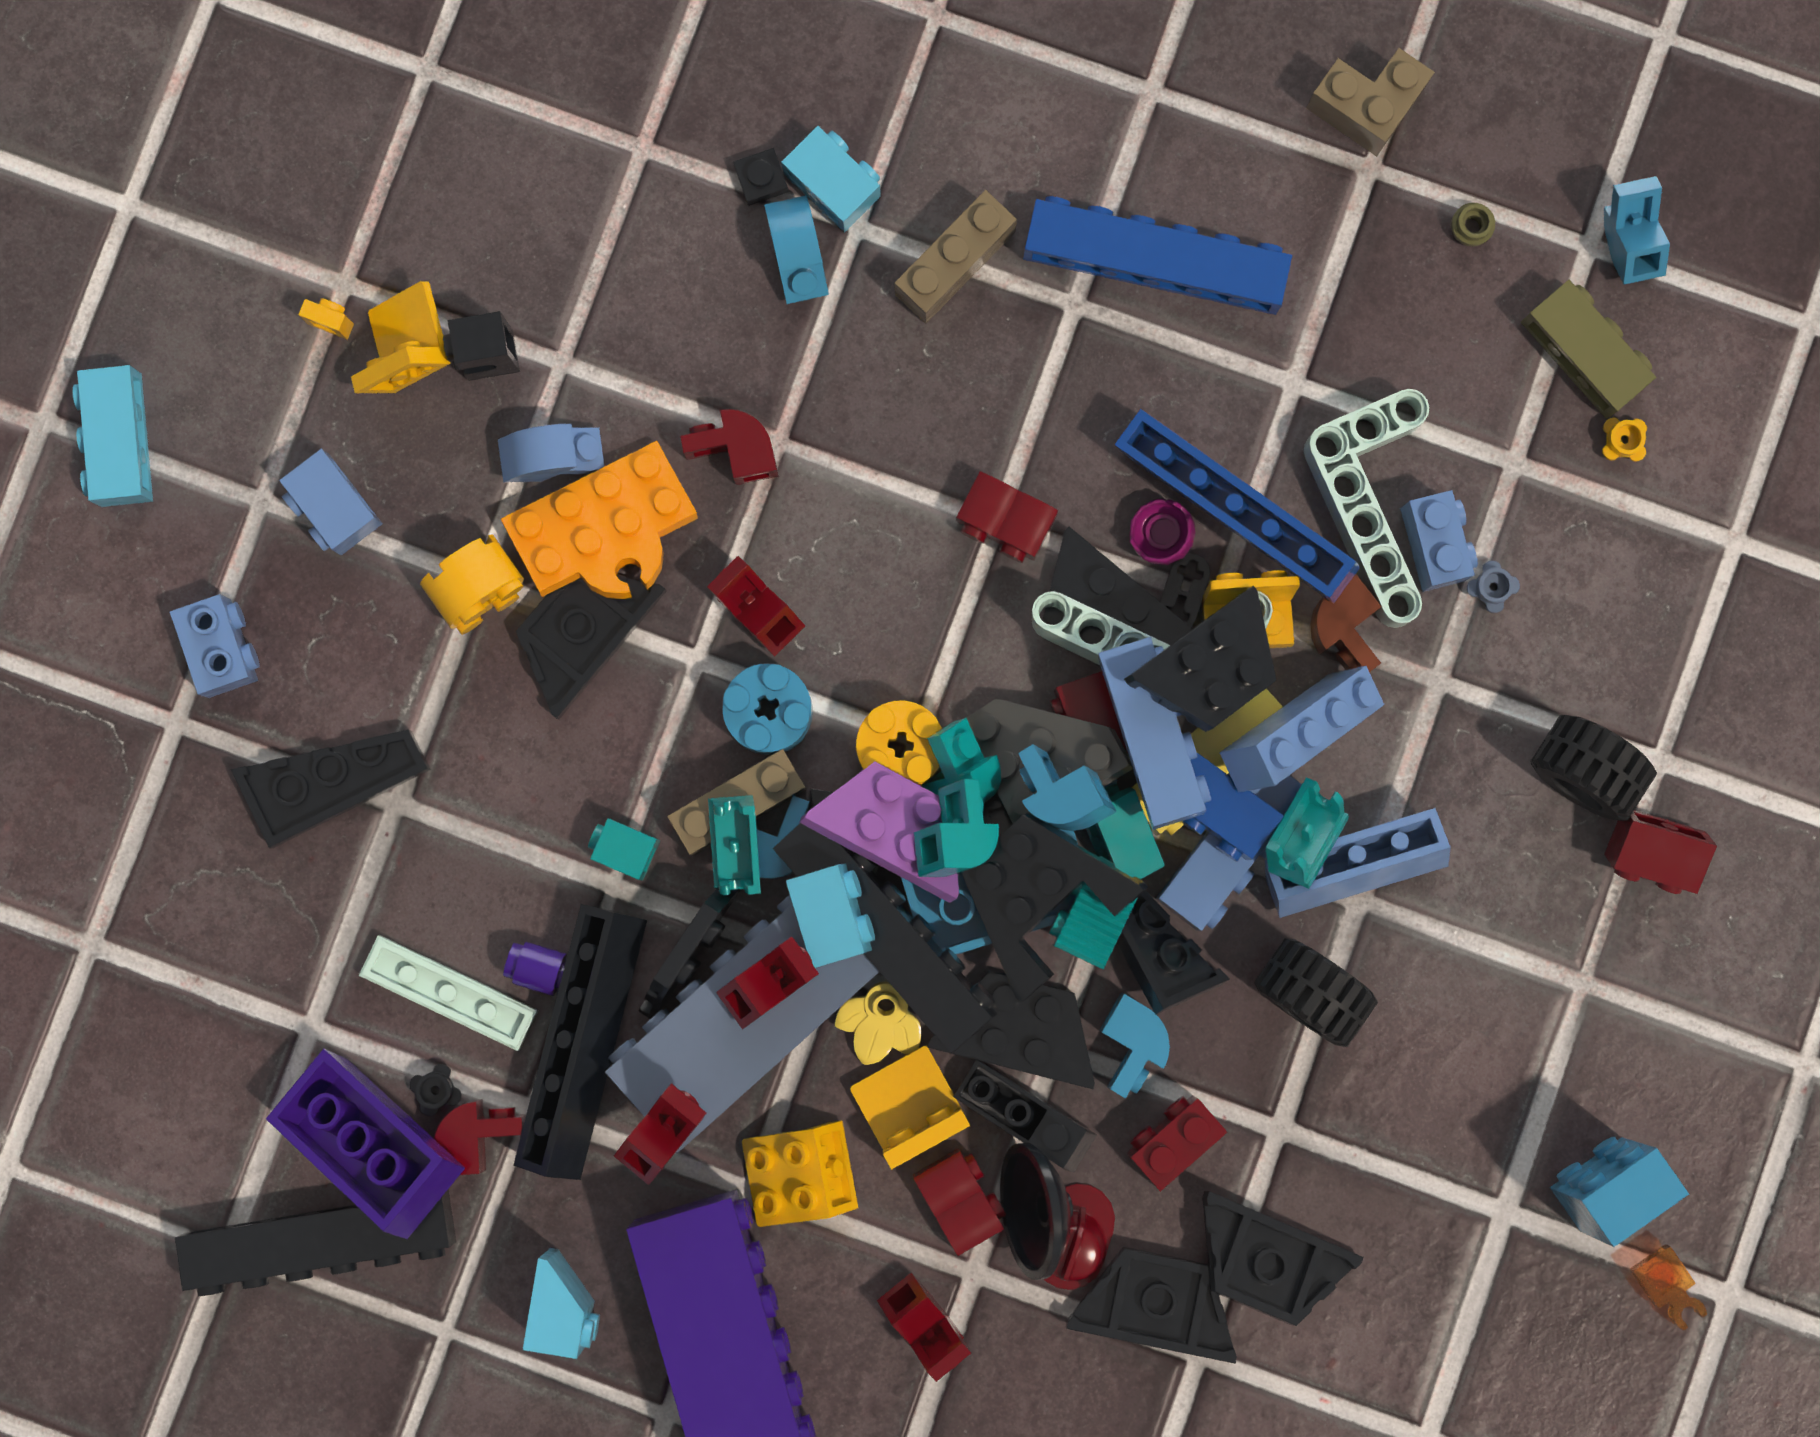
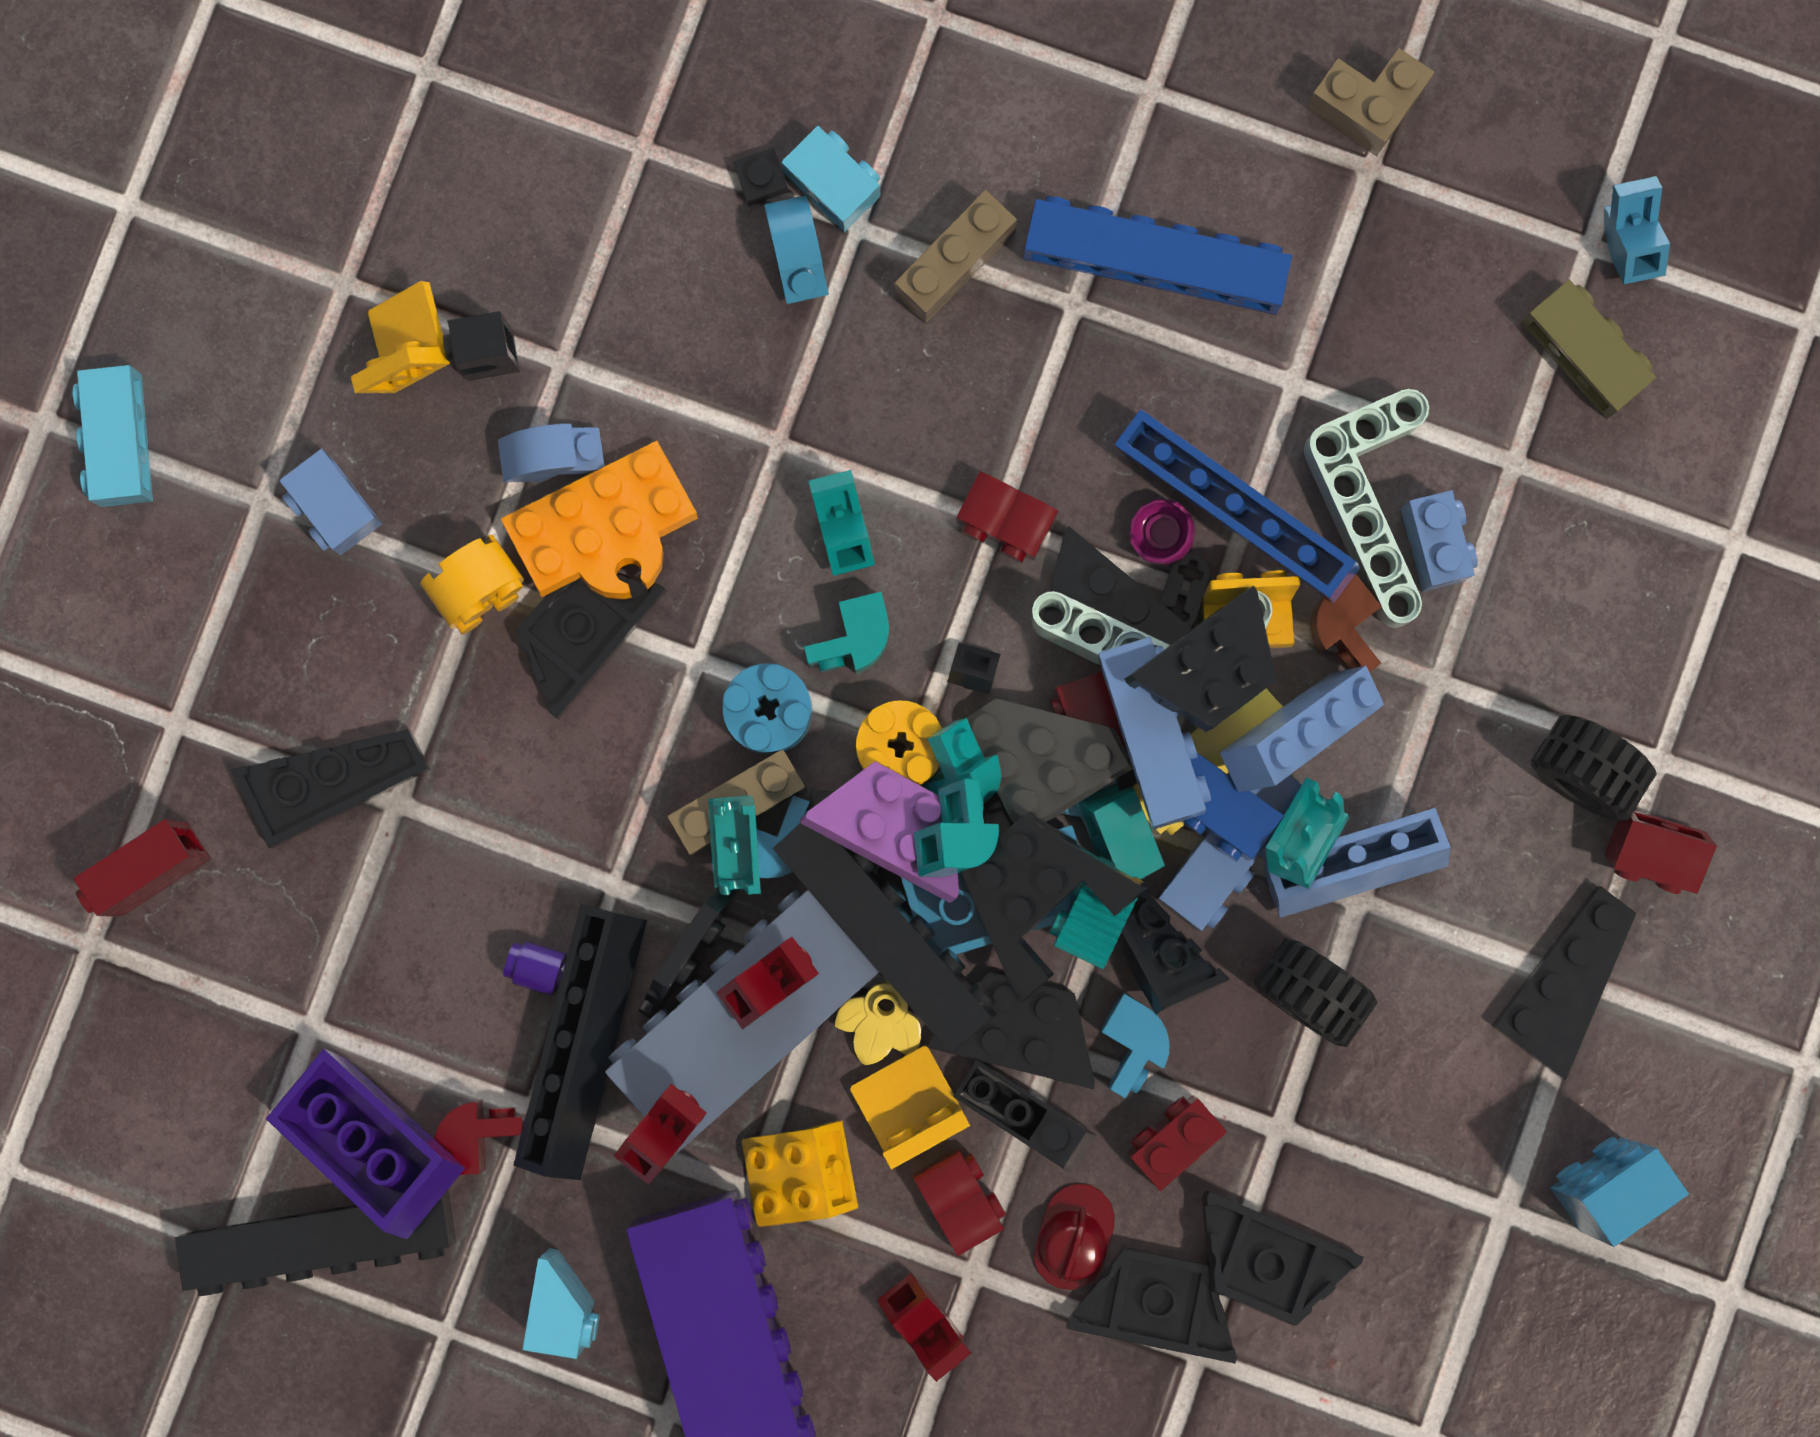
(140, 869): none -> dark red brick
(215, 645): medium blue brick -> none
(327, 317): yellow plate -> none
(423, 1090): black plate -> none
(448, 992): light aqua tile -> none
(623, 848): teal brick -> none
(742, 438): dark red brick -> none
(755, 606): dark red brick -> none
(831, 914): medium azure brick -> none
(841, 522): none -> teal brick
(866, 637): none -> teal brick
(973, 668): none -> black plate
(1036, 1210): black dish -> none
(1066, 802): dark azure brick -> none
(1478, 213): olive plate -> none
(1505, 584): sand blue plate -> none
(1563, 990): none -> black wing
(1636, 435): yellow plate -> none
(1666, 1282): clear orange plate -> none

